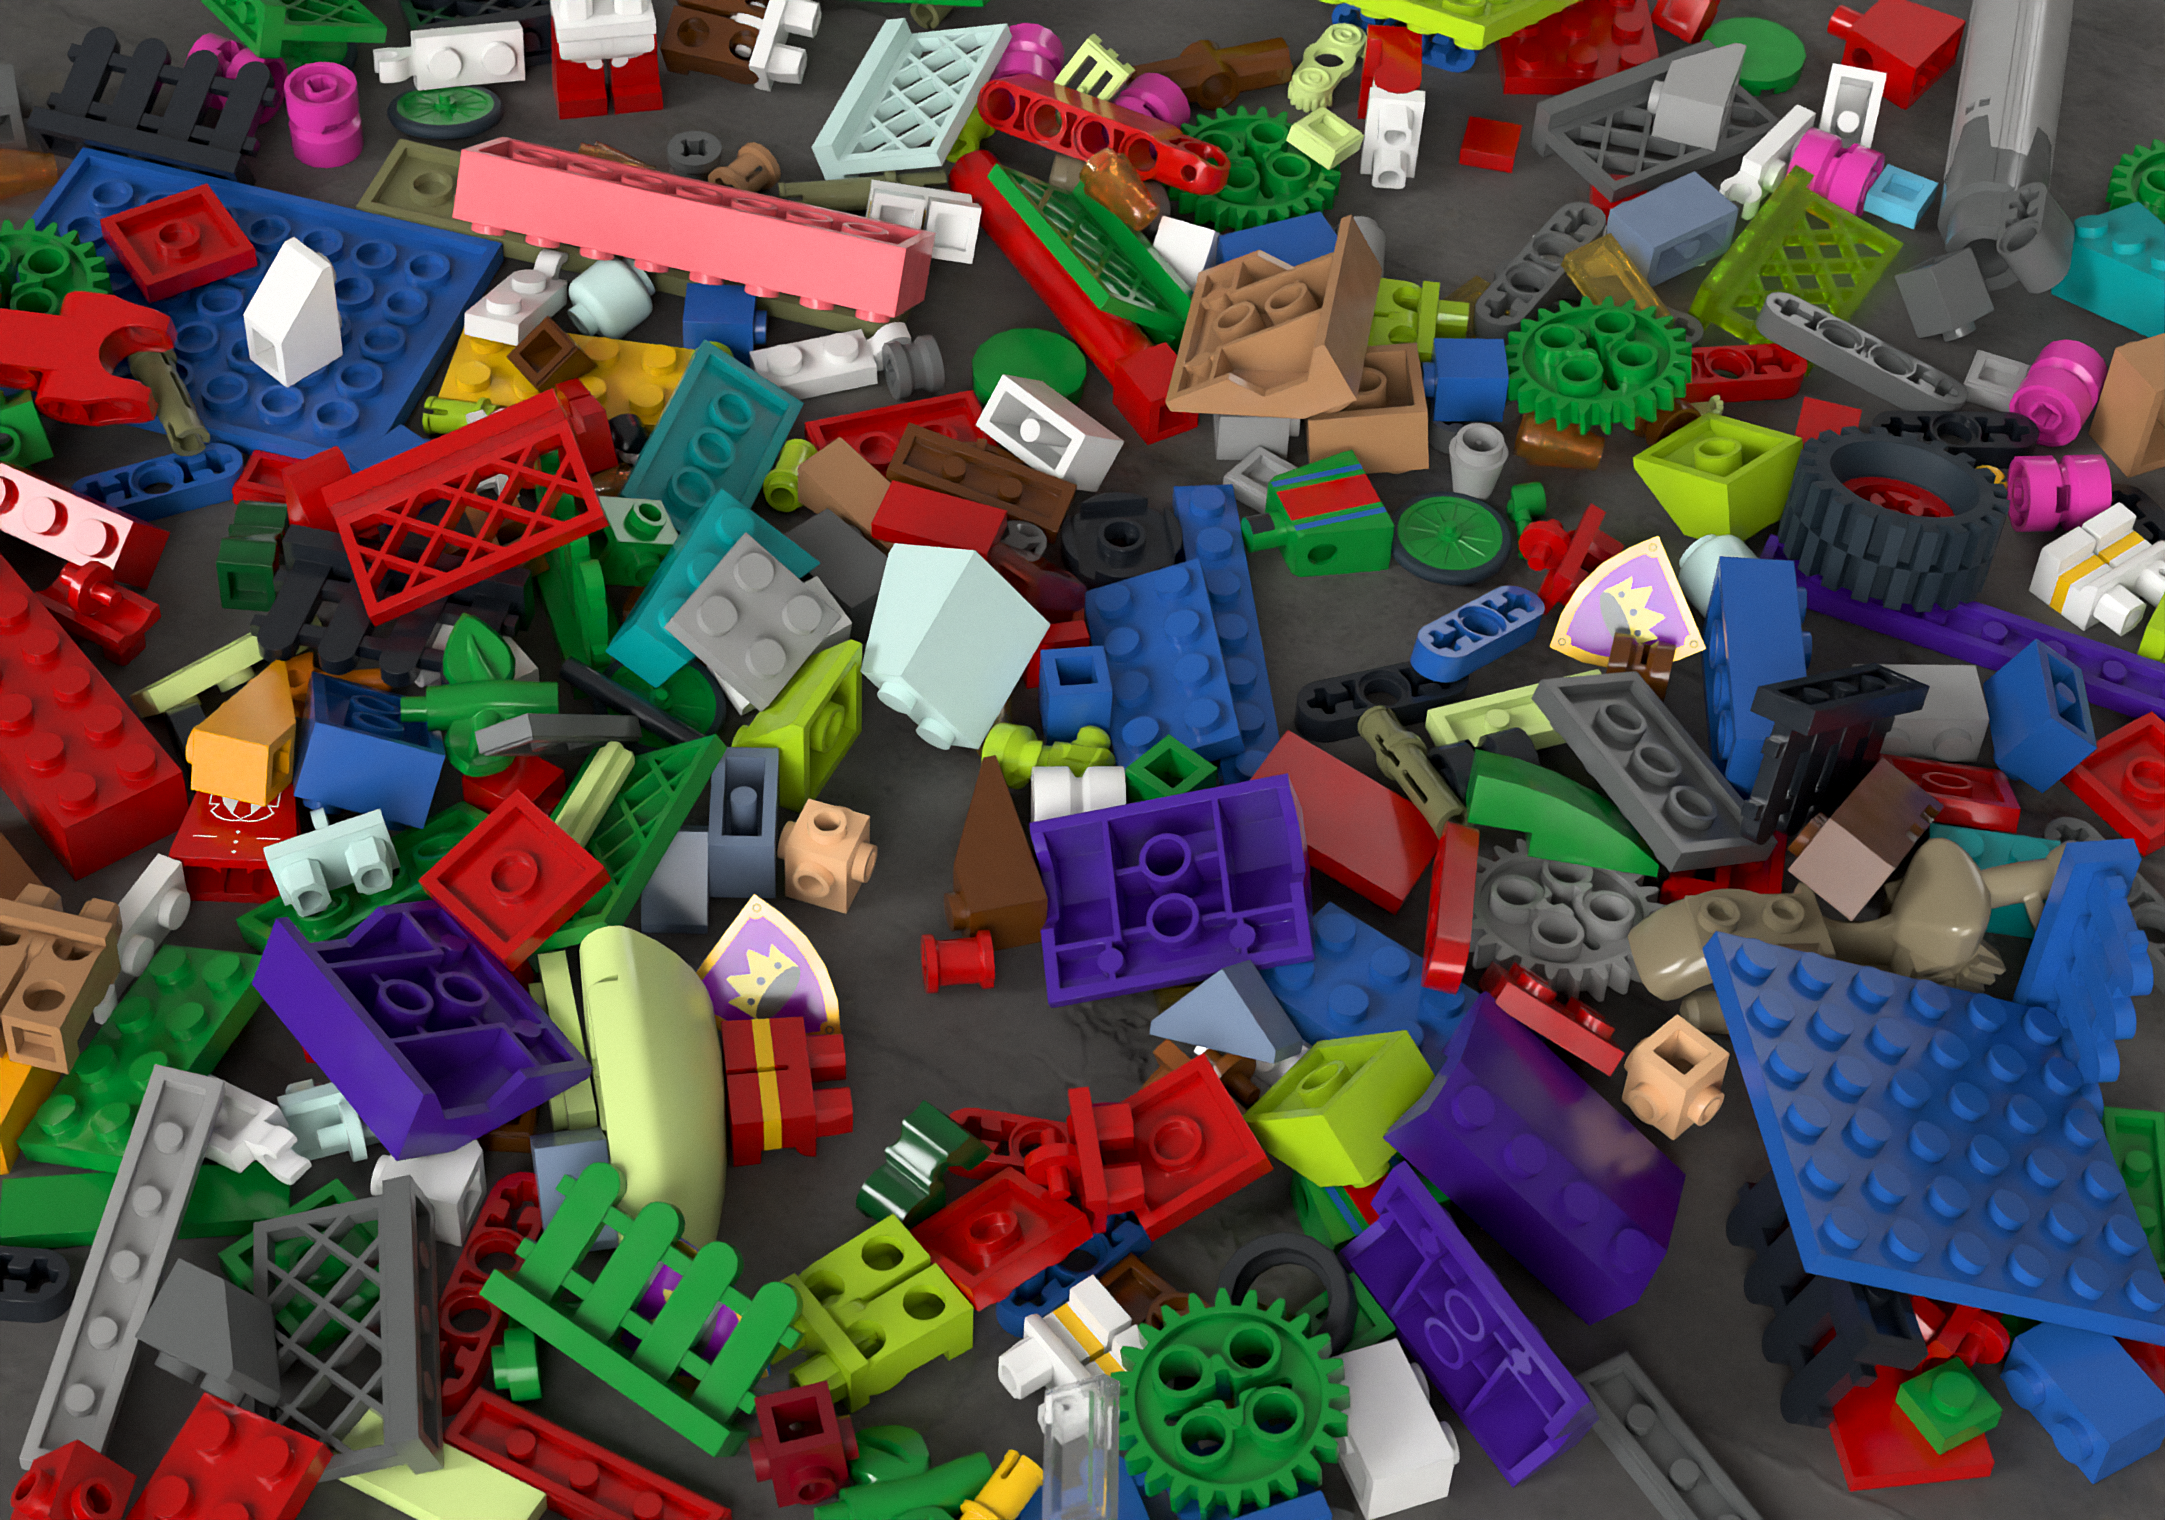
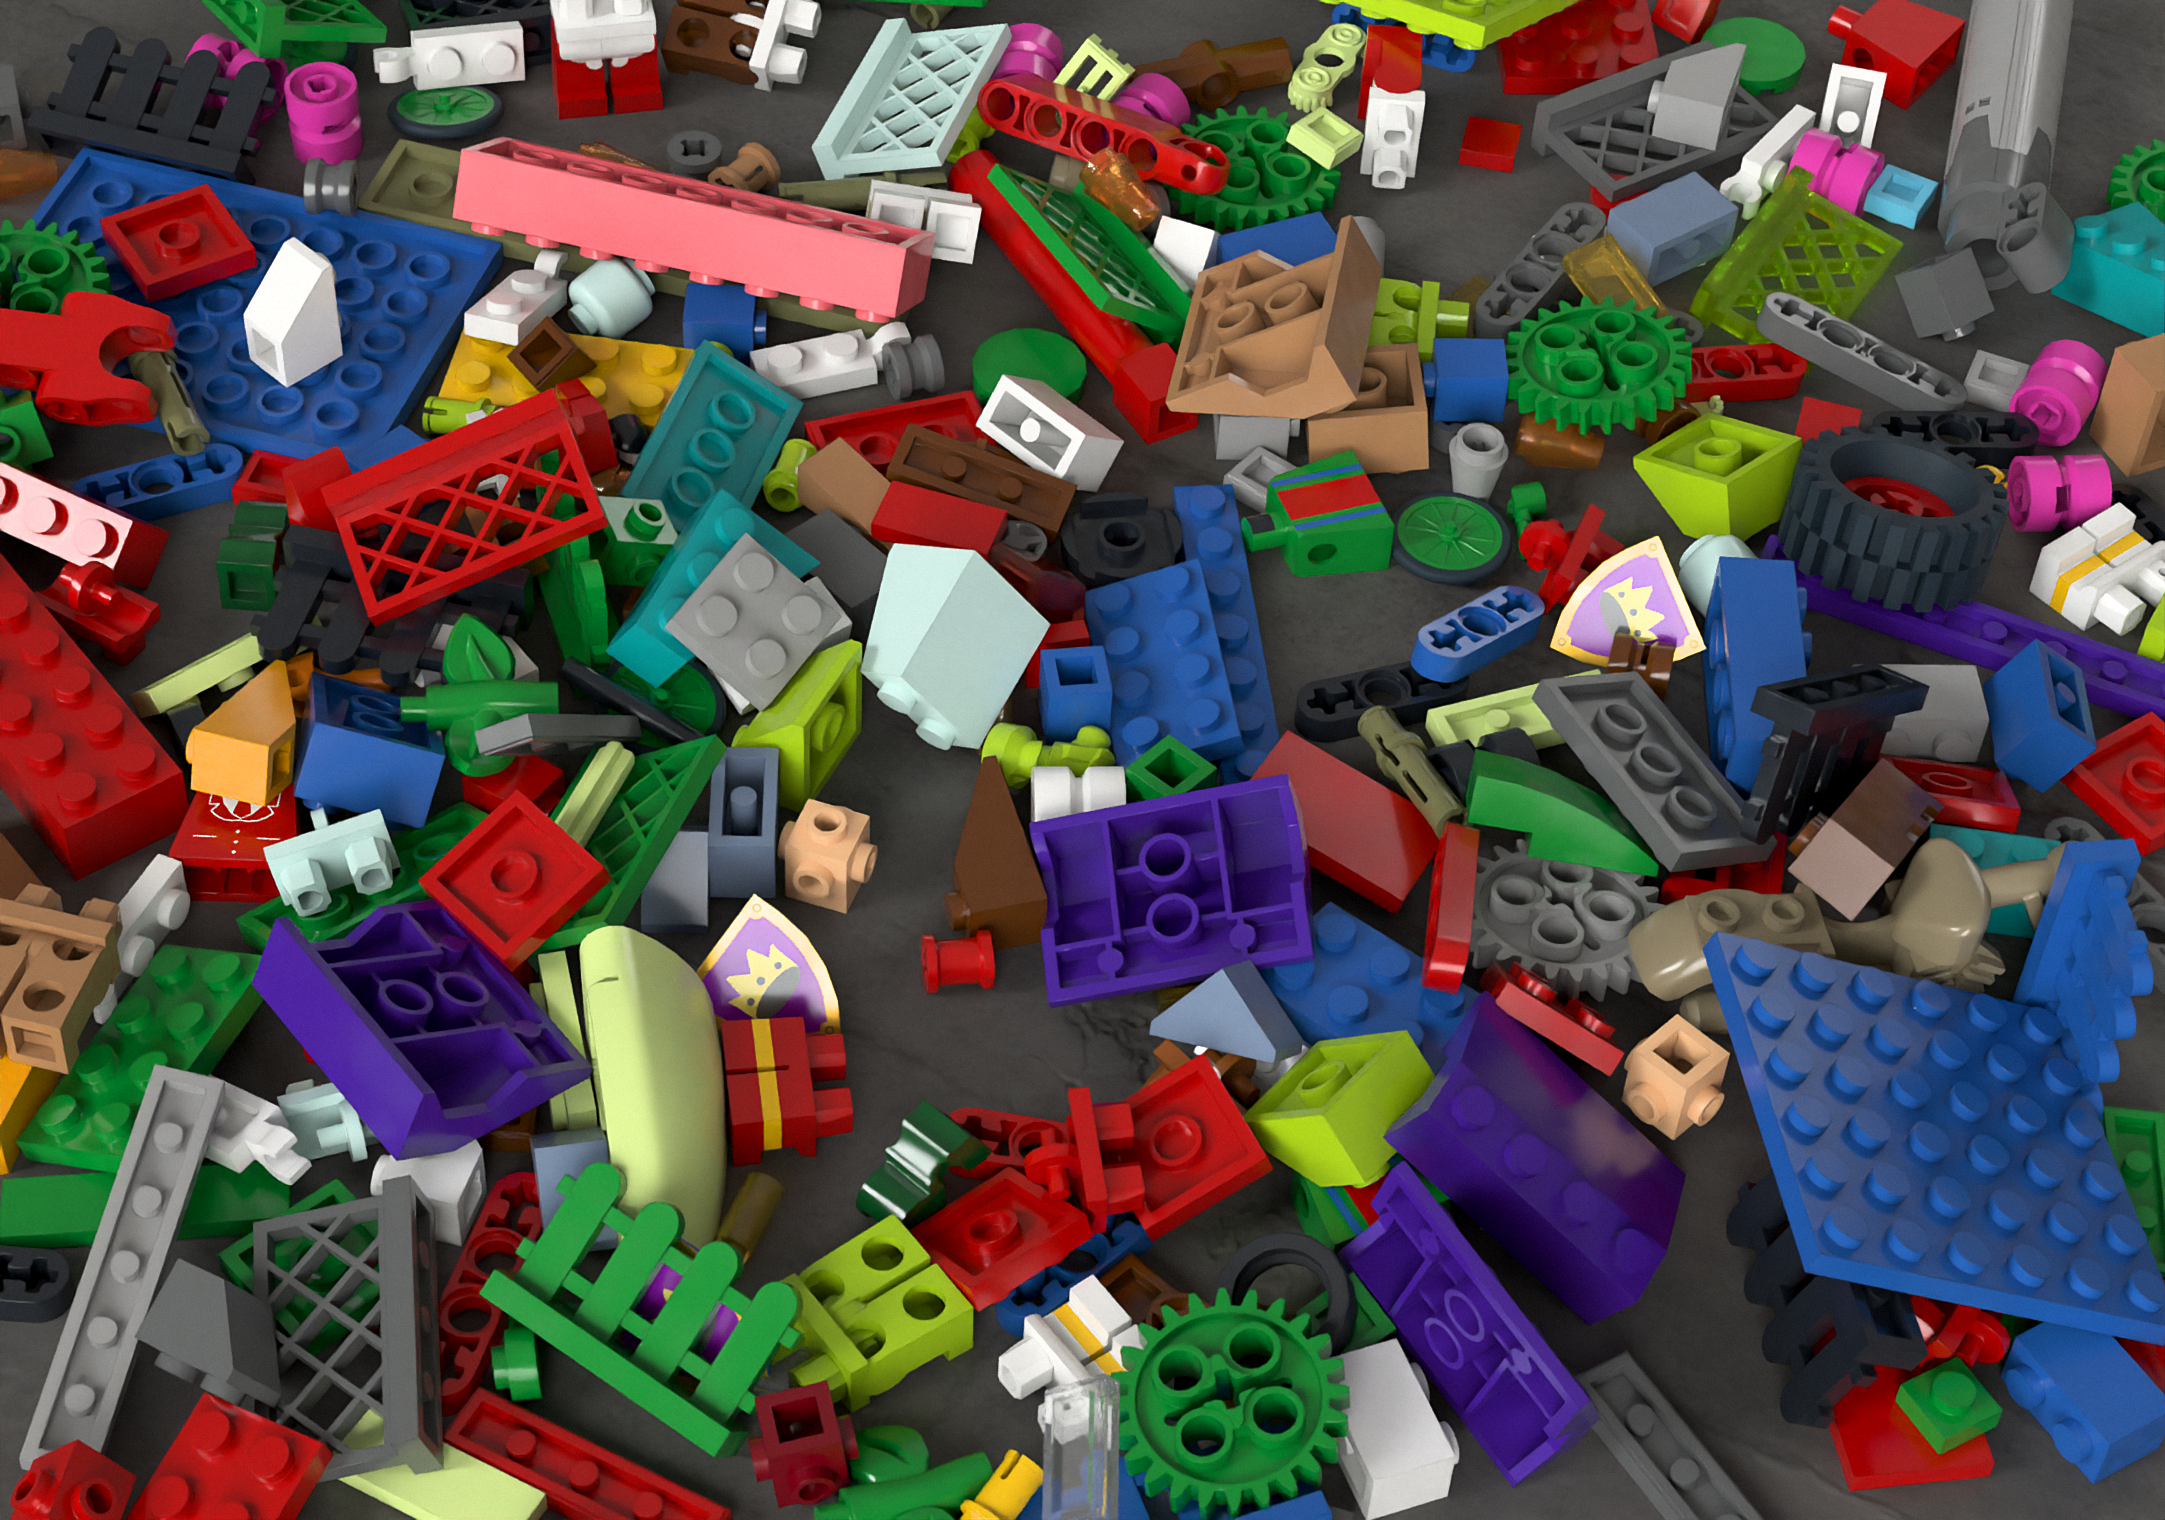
(332, 187): none -> dark grey wheel
(750, 1213): none -> clear yellow piece

